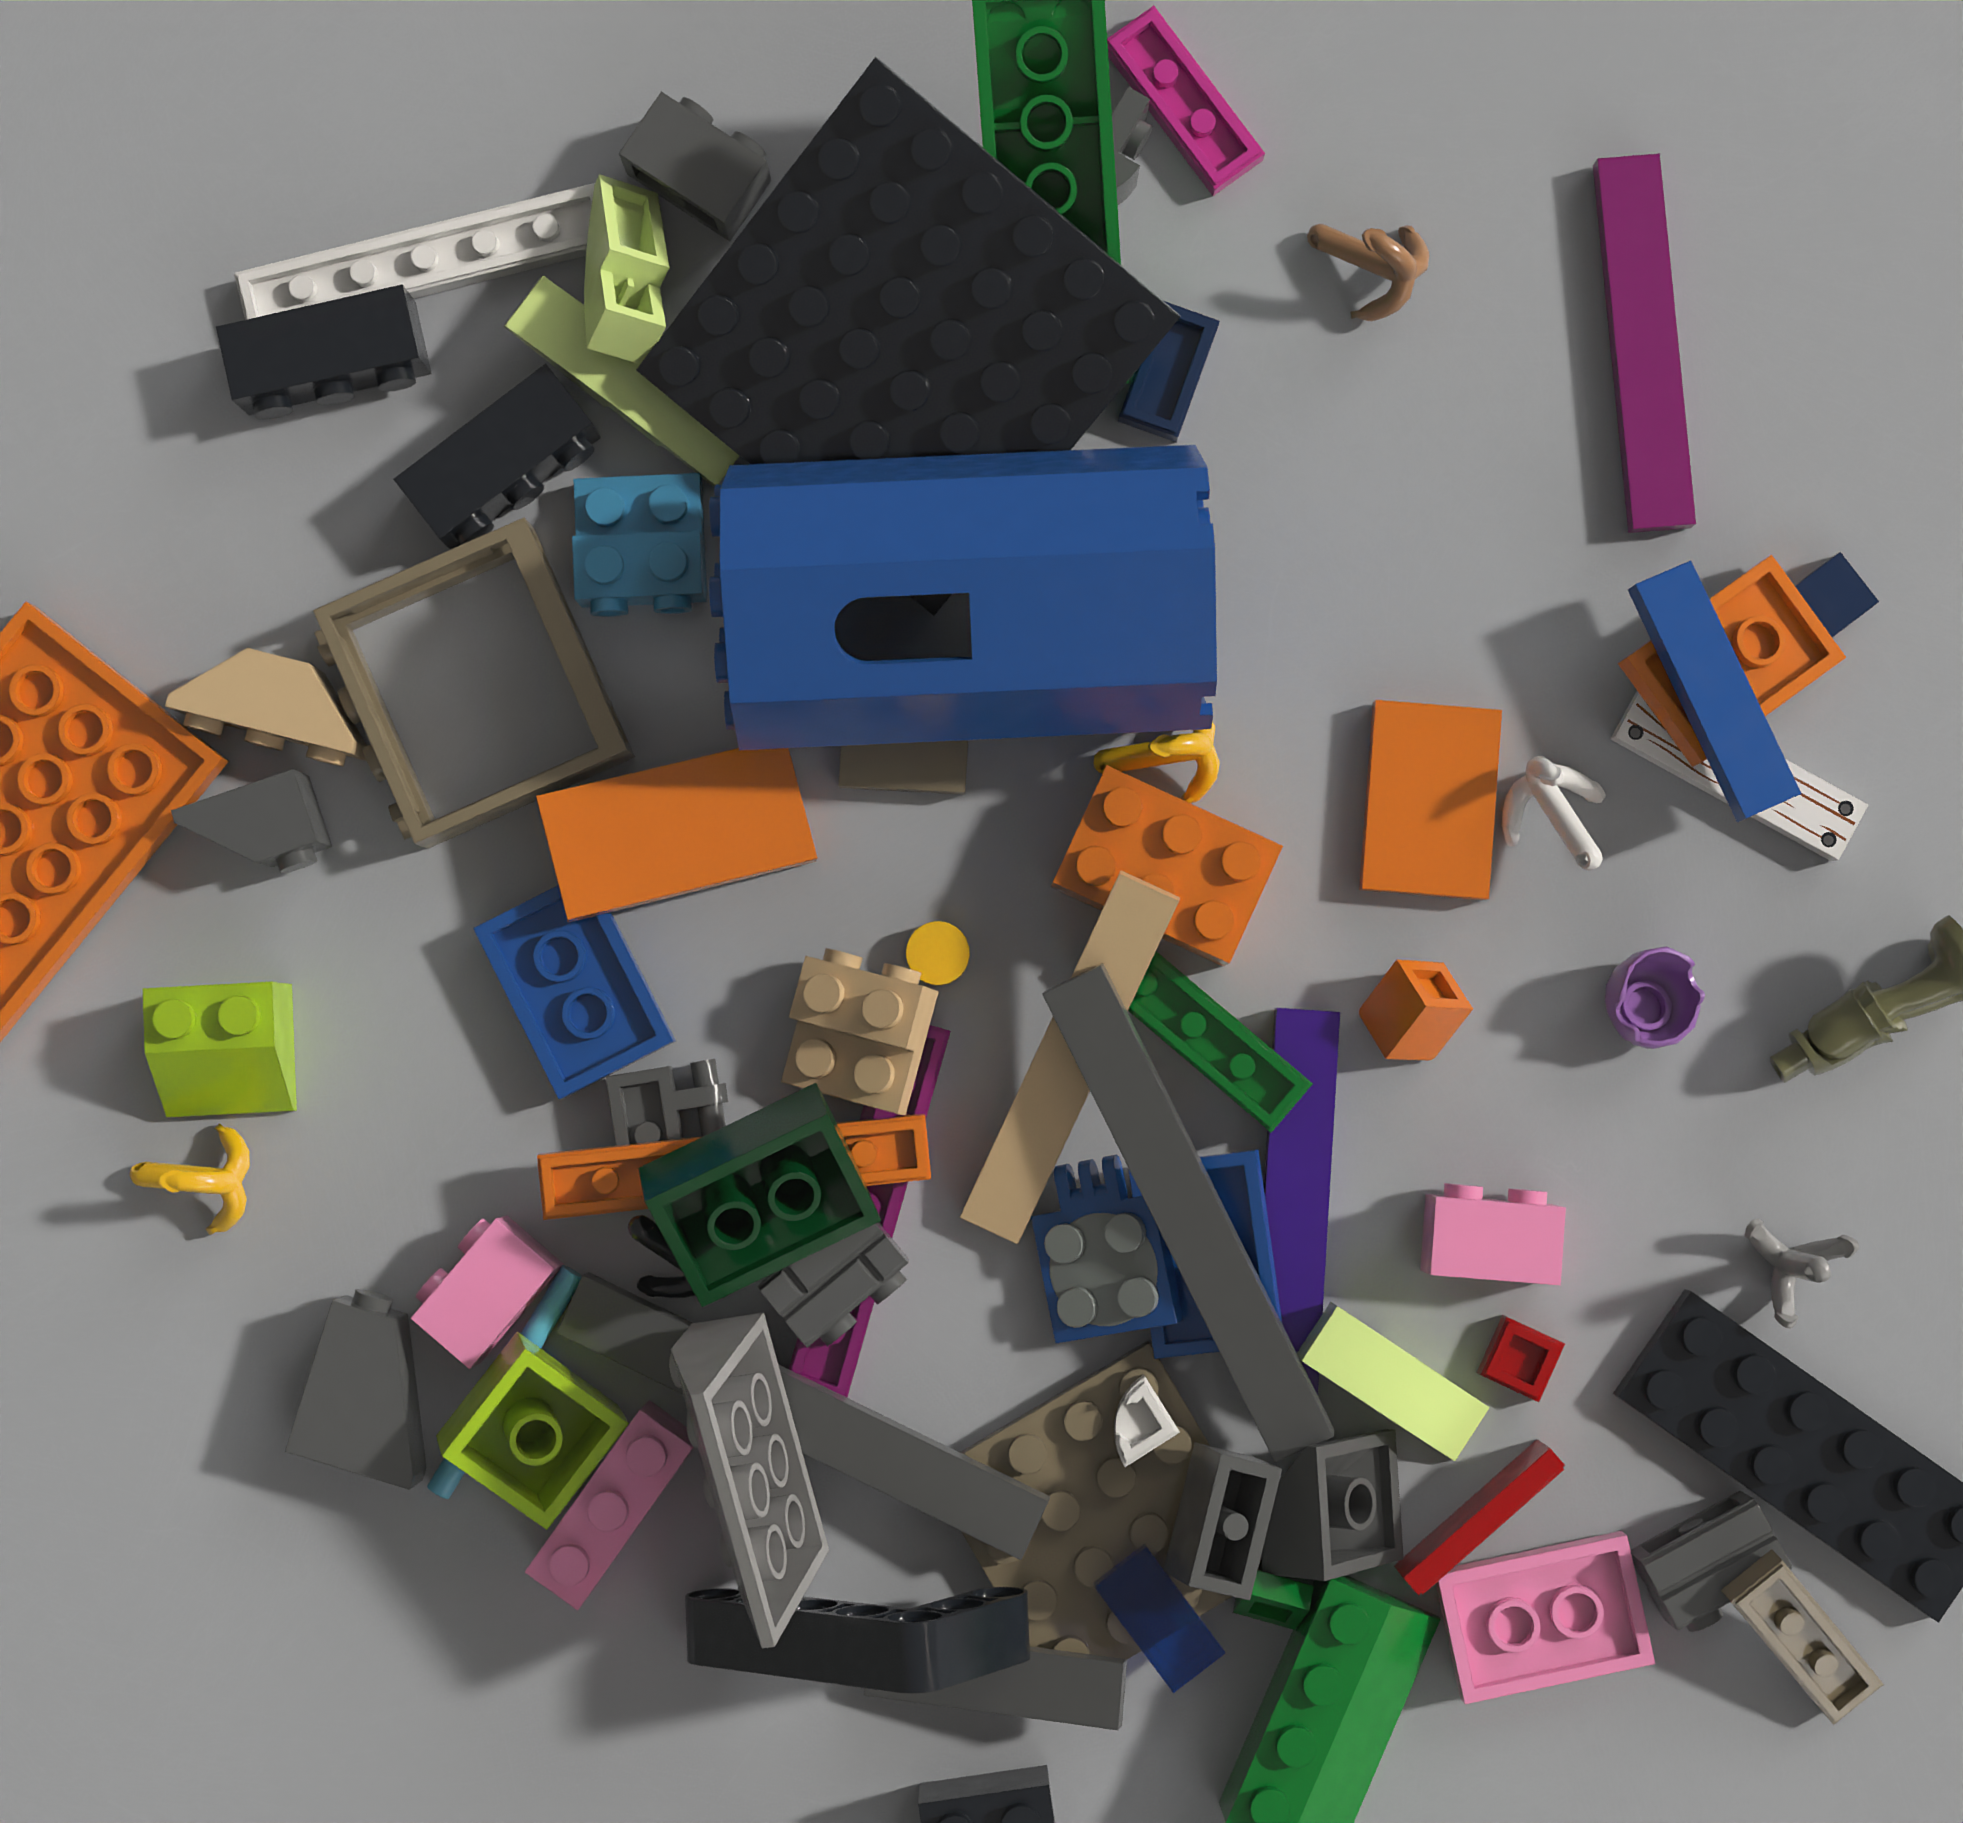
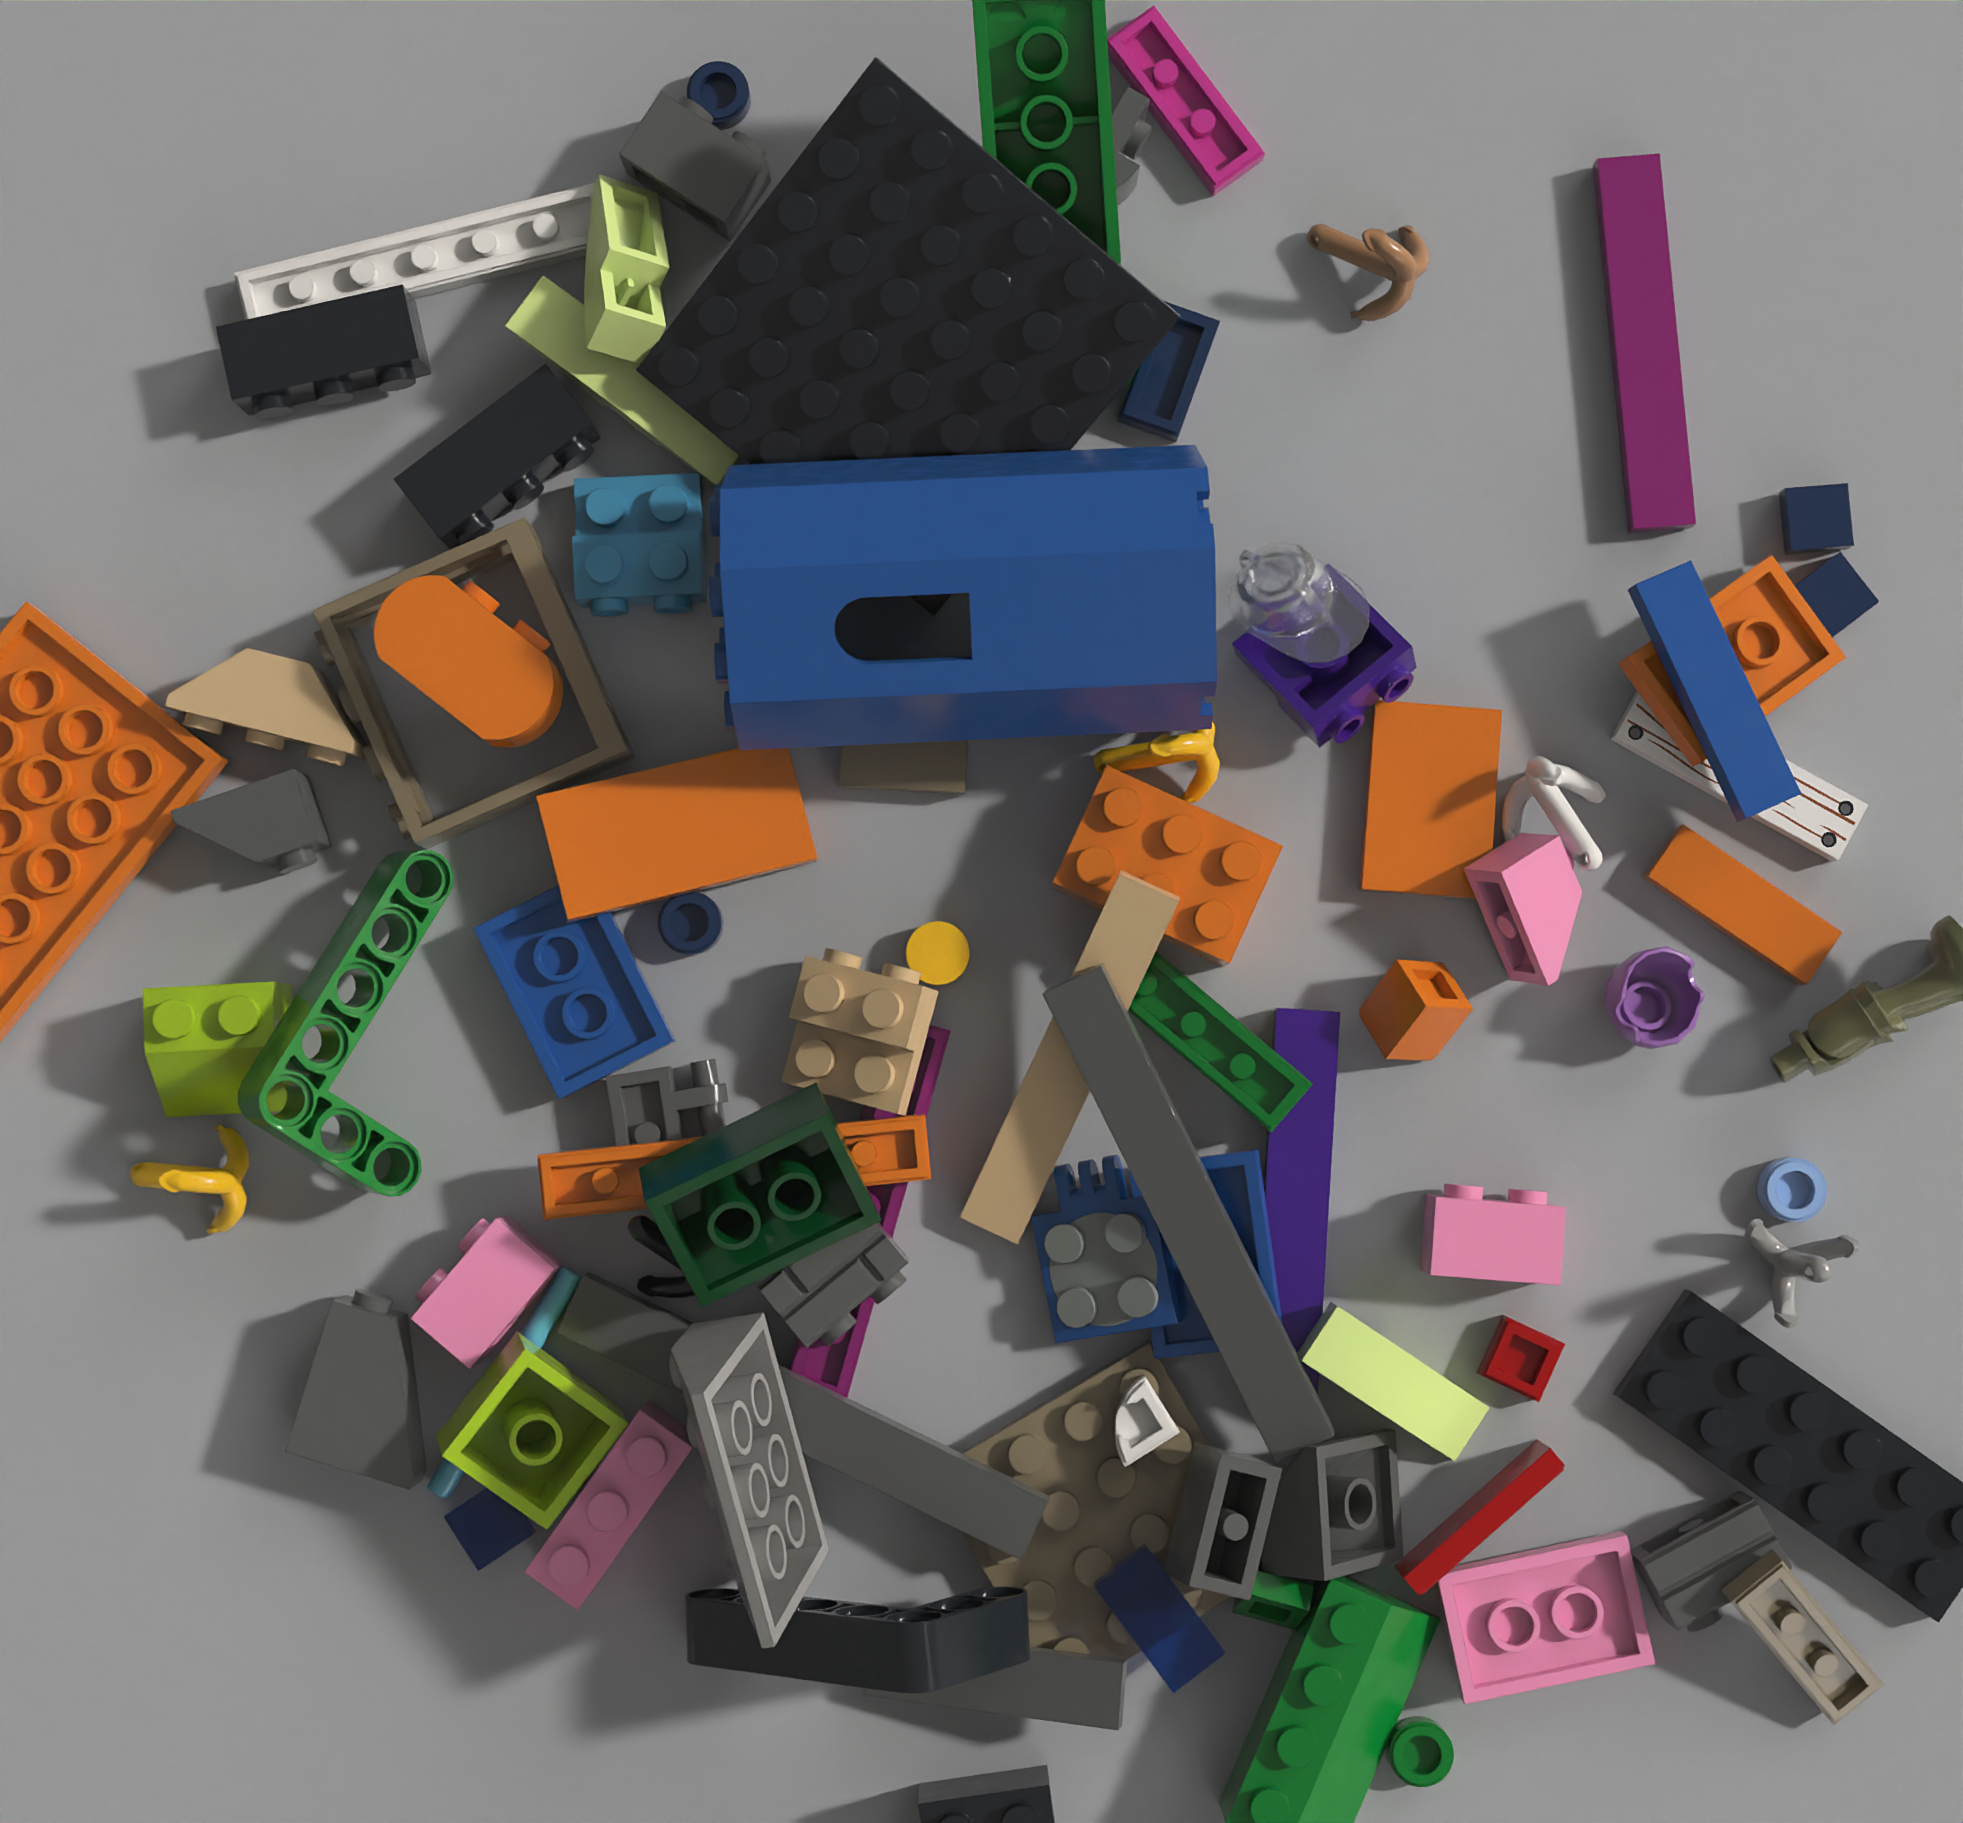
(342, 1026): none -> green beam
(470, 659): none -> orange brick
(488, 1527): none -> clear blue tile
(690, 923): none -> dark blue tile
(721, 92): none -> dark blue tile
(1298, 603): none -> clear piece
(1331, 696): none -> dark purple plate
(1420, 1751): none -> green tile
(1528, 903): none -> bright pink slope
(1742, 905): none -> orange tile
(1791, 1189): none -> light blue tile
(1816, 518): none -> dark blue tile

